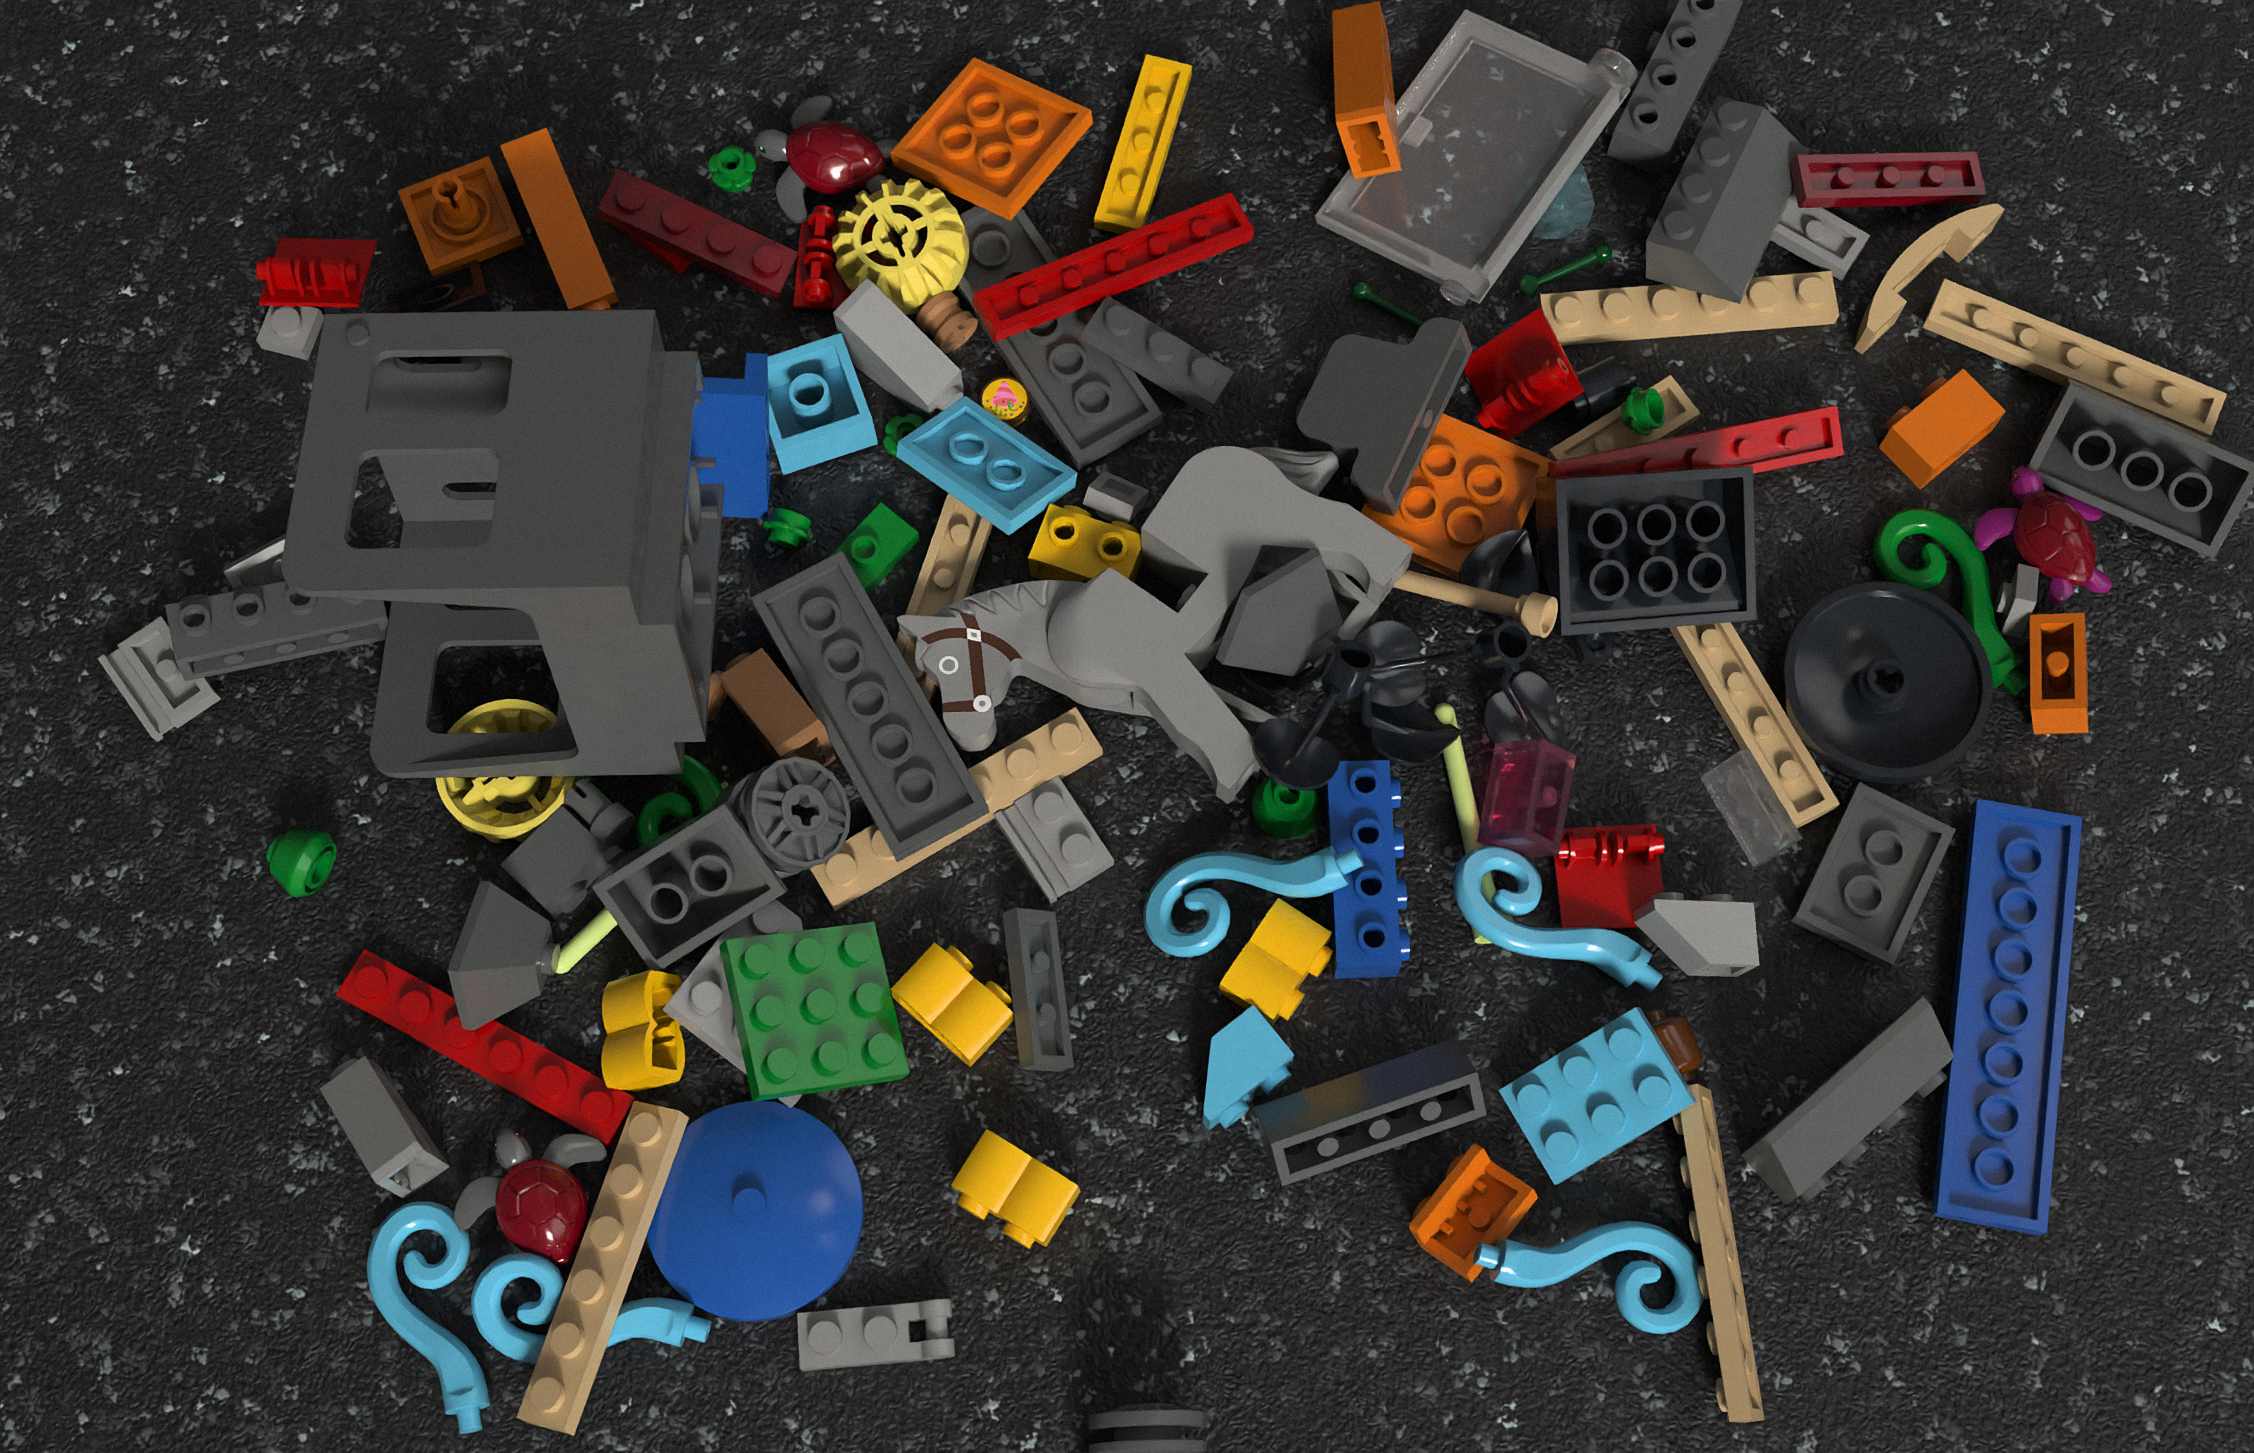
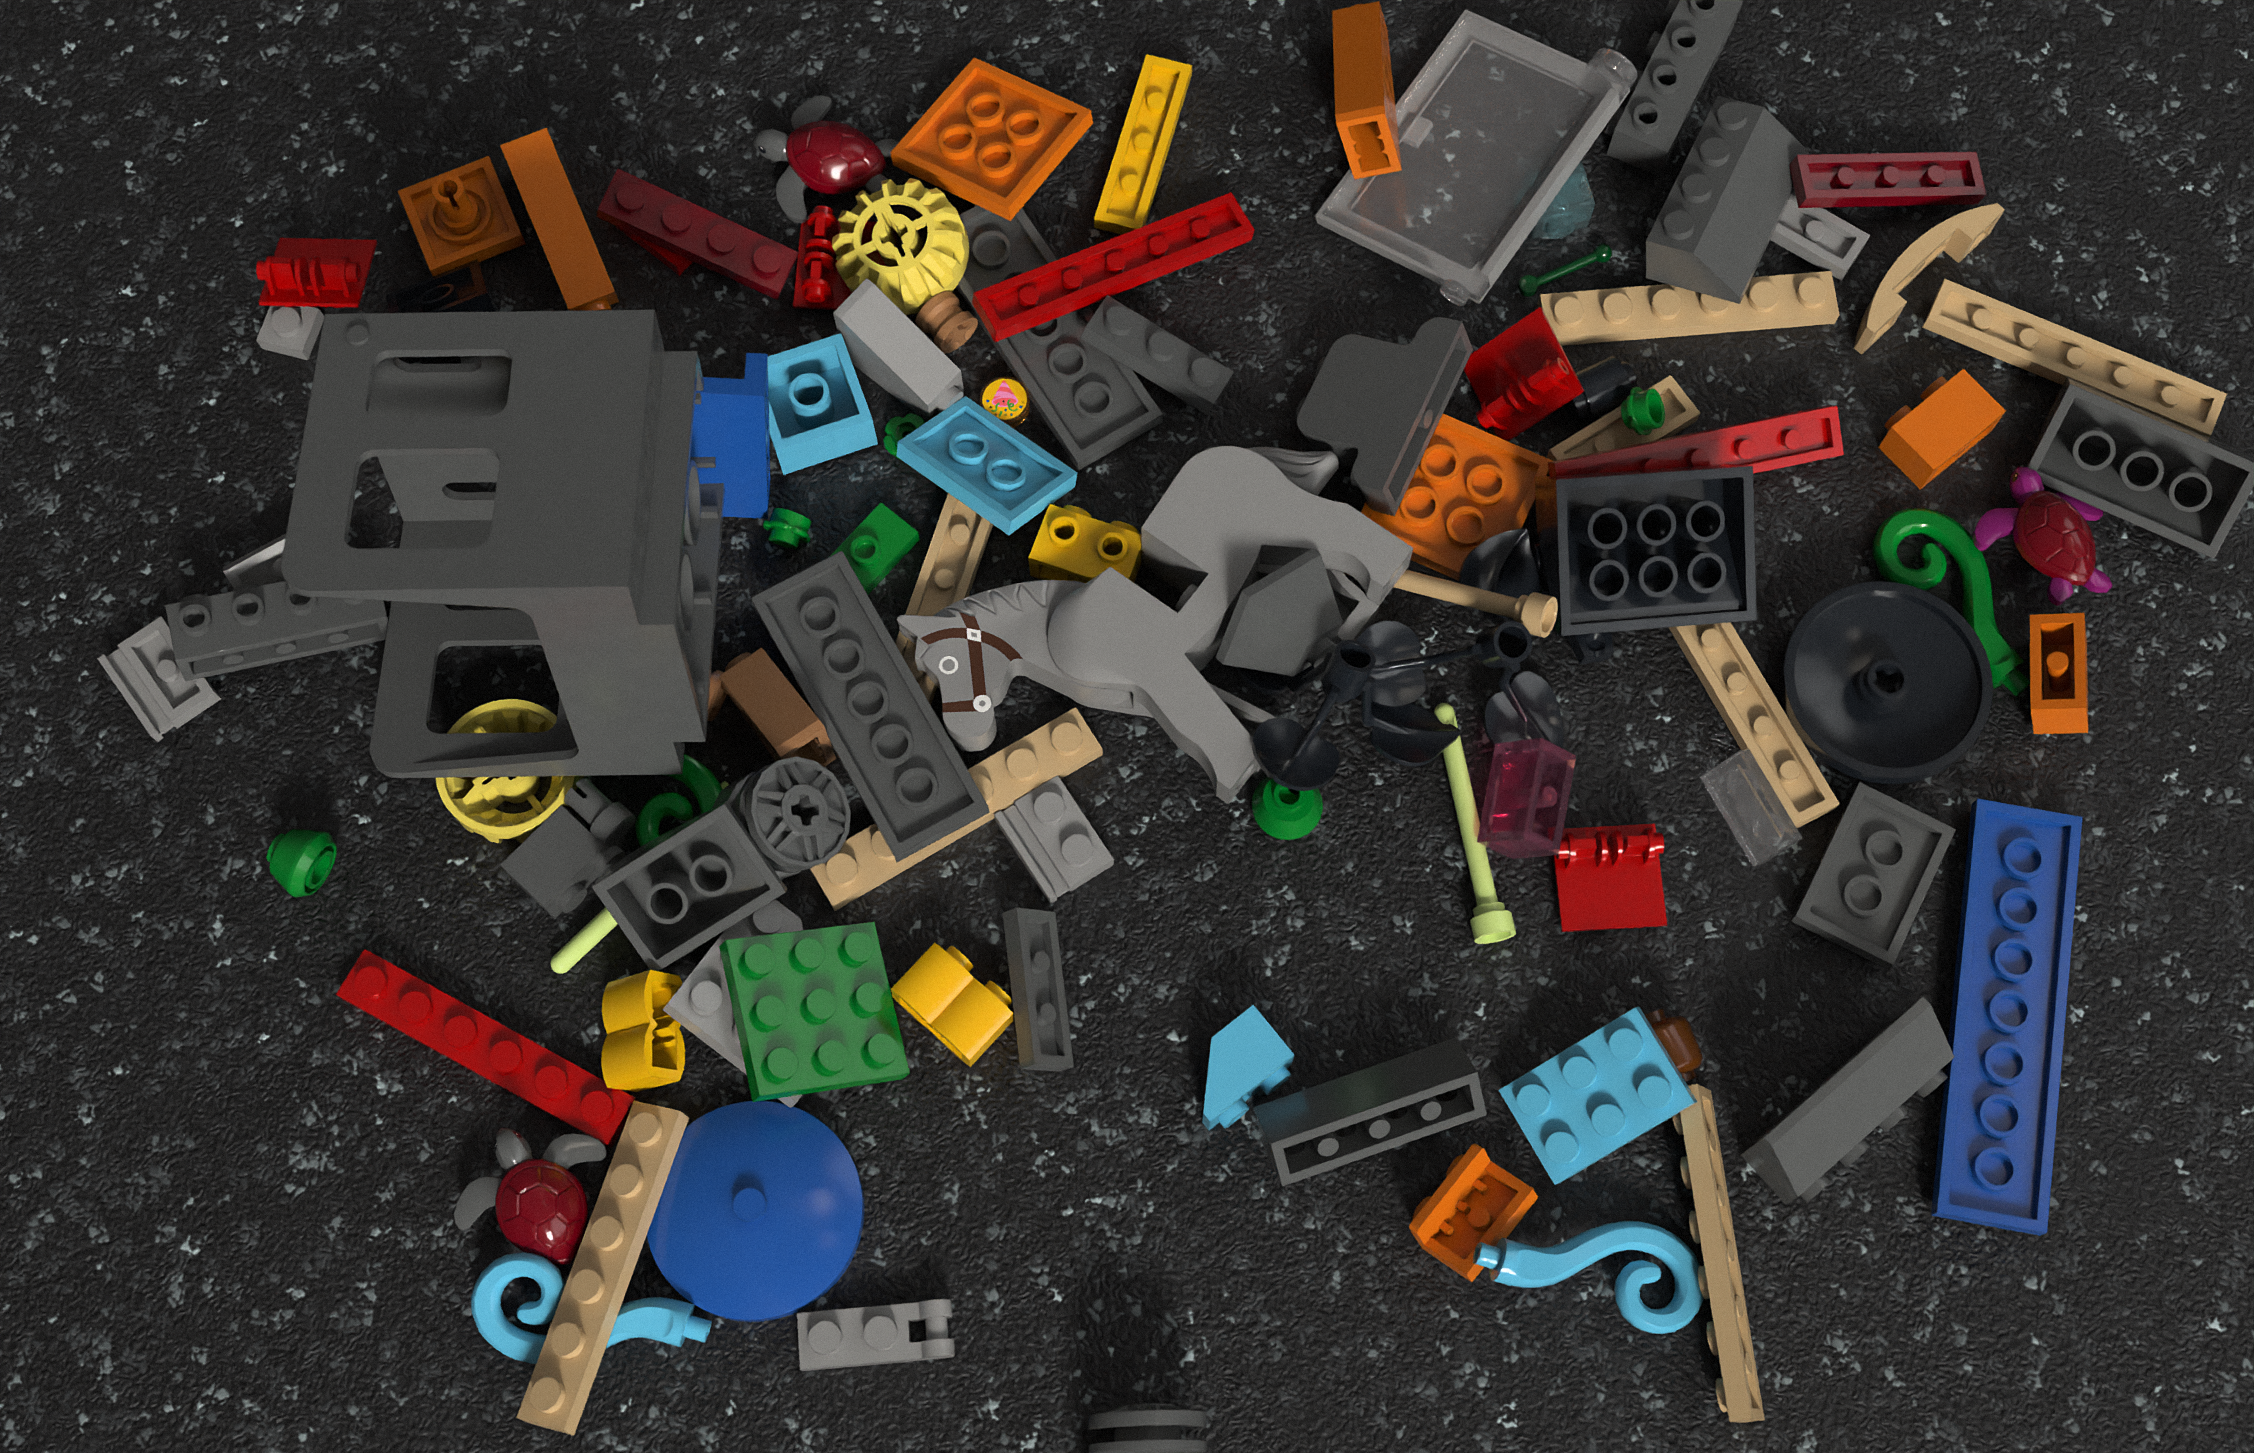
(382, 1128): light grey slope -> none
(458, 1370): medium azure plant -> none
(500, 957): dark grey slope -> none
(735, 179): green plate -> none
(1015, 1189): yellow brick -> none
(1115, 498): light grey plate -> none
(1277, 962): yellow brick -> none
(1299, 878): medium azure plant -> none
(1362, 291): dark green hinge -> none
(1366, 911): blue brick -> none
(1601, 947): medium azure plant -> none
(1702, 935): light grey slope -> none
(2017, 600): light grey plate -> none

